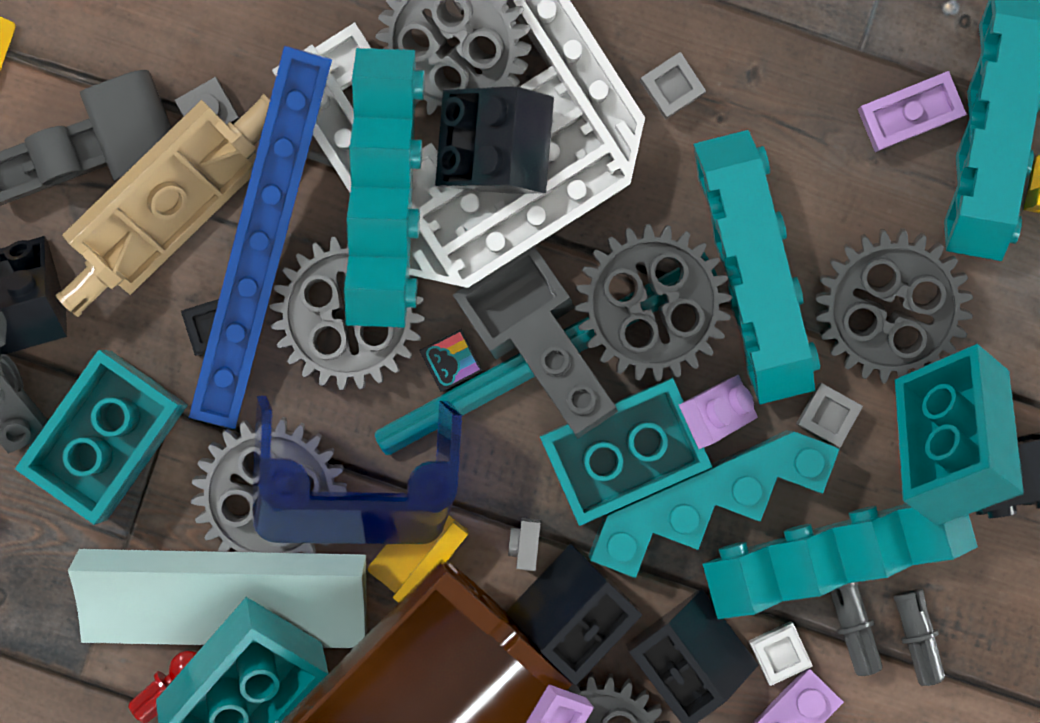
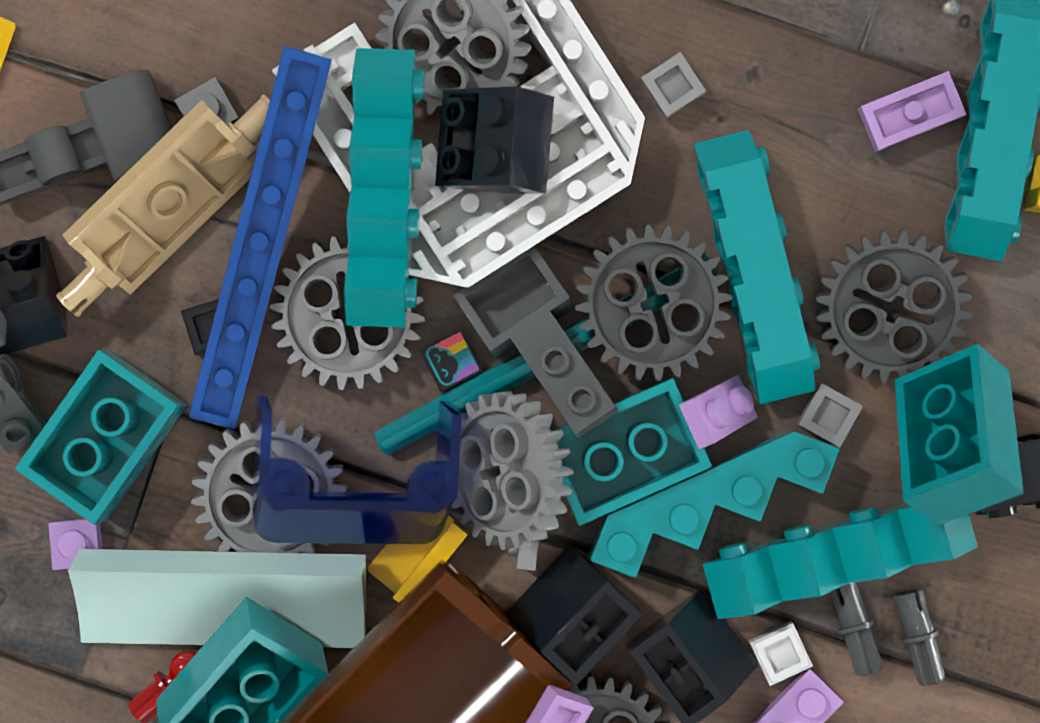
(69, 537): none -> lavender plate
(510, 471): none -> light grey gear

